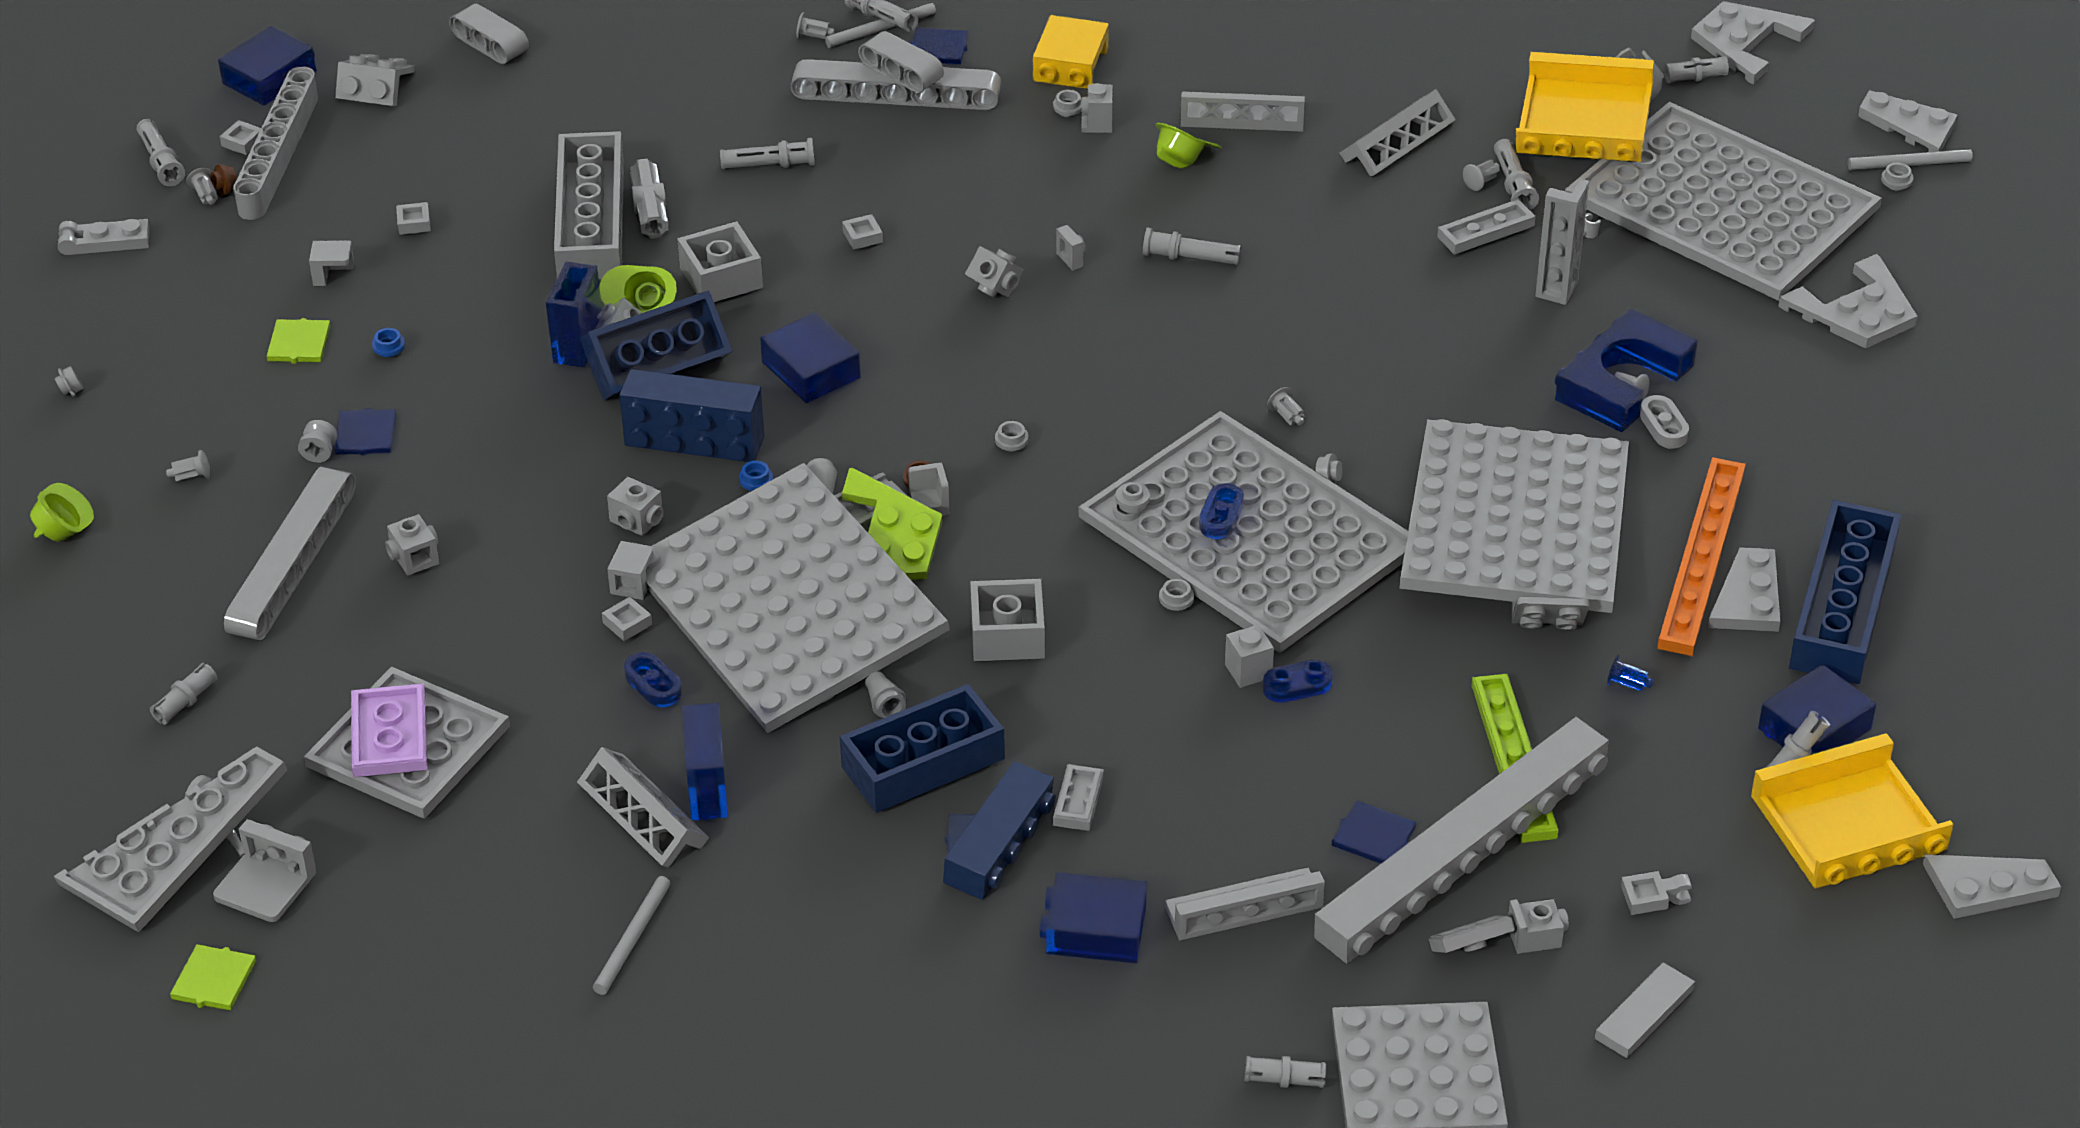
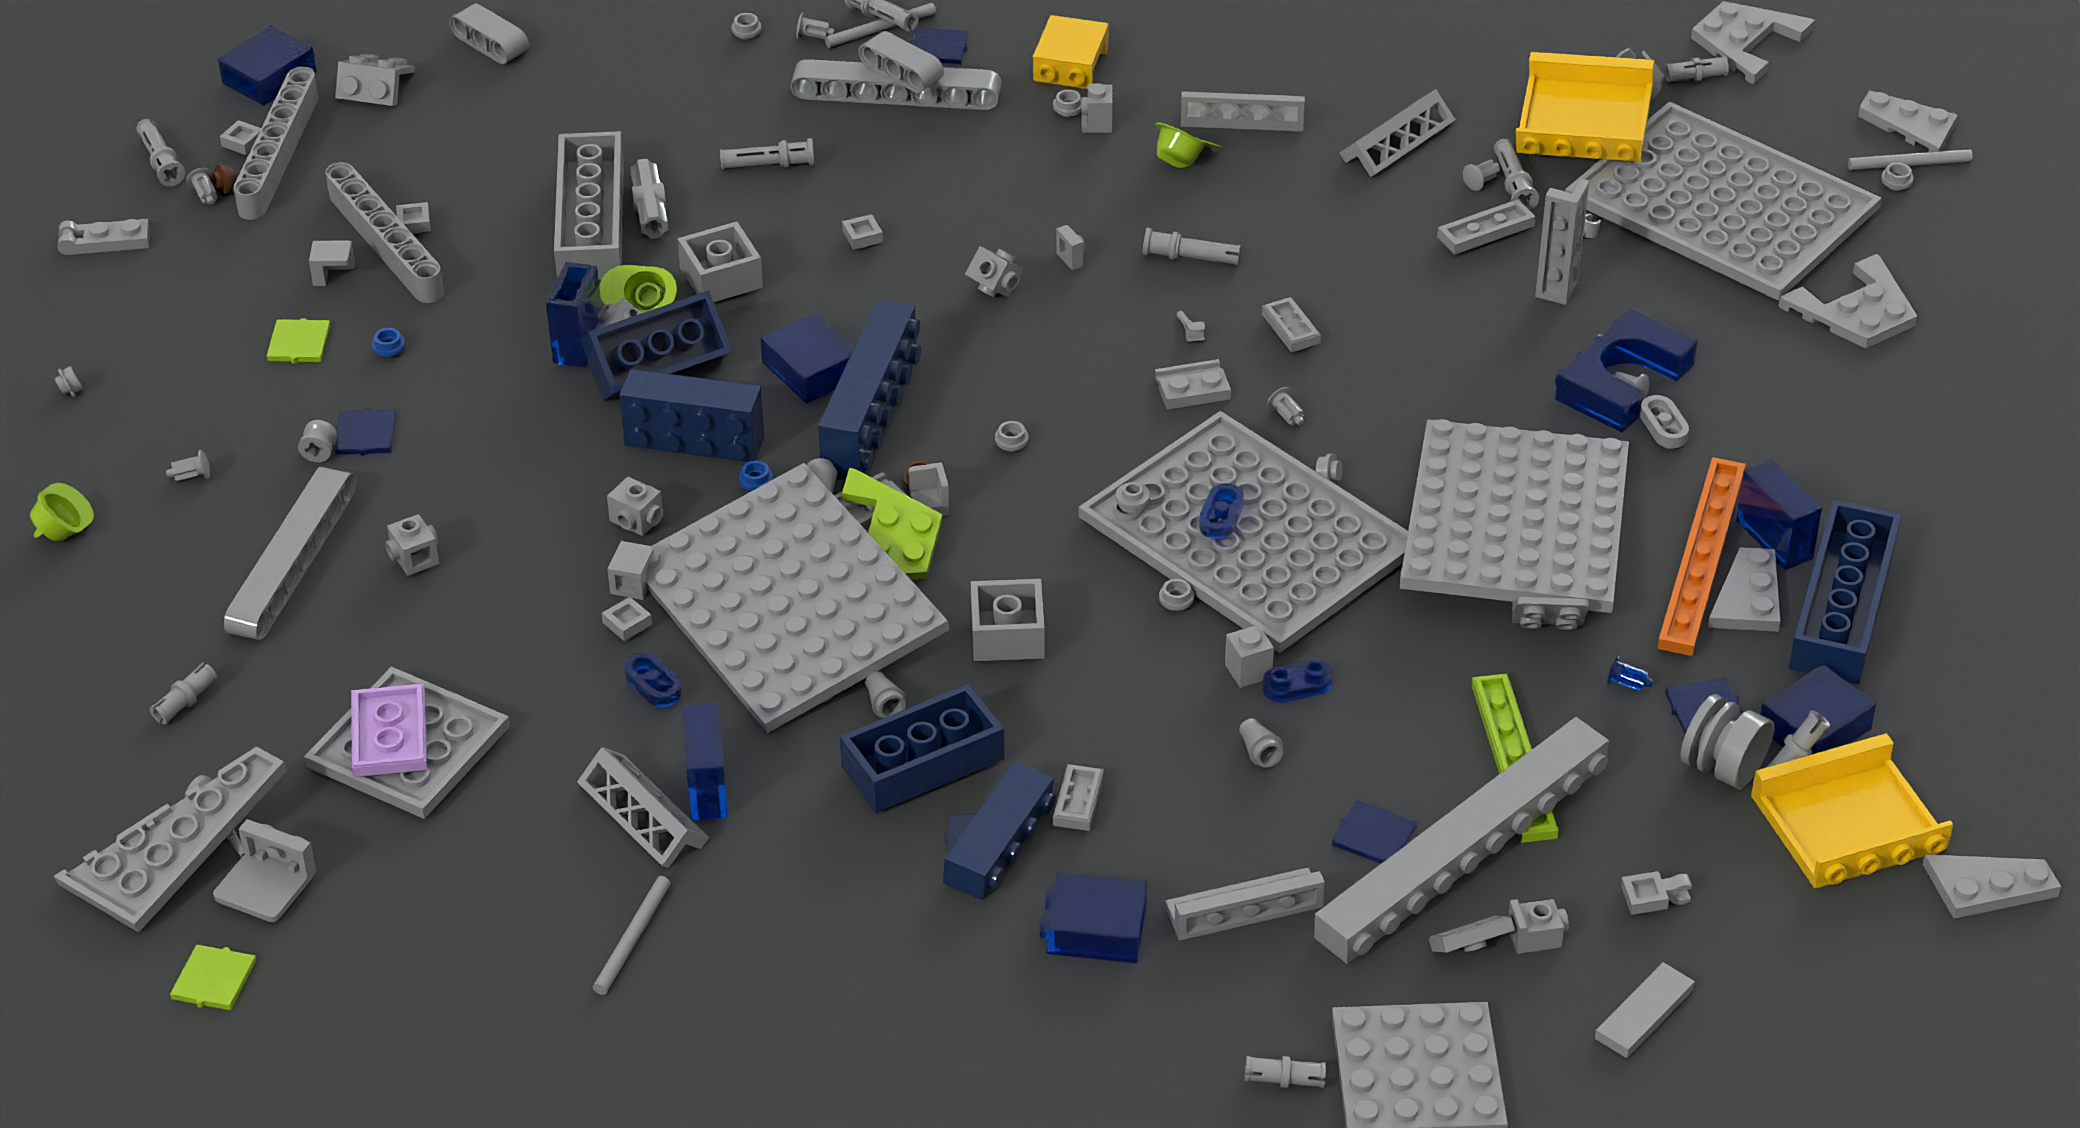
(385, 232): none -> light grey beam
(746, 26): none -> light grey plate
(870, 387): none -> dark blue brick
(1192, 384): none -> light grey plate
(1193, 330): none -> light grey hand
(1262, 745): none -> light grey cone
(1291, 324): none -> light grey plate
(1689, 697): none -> clear blue piece
(1727, 741): none -> light grey wheel
(1778, 514): none -> clear blue brick

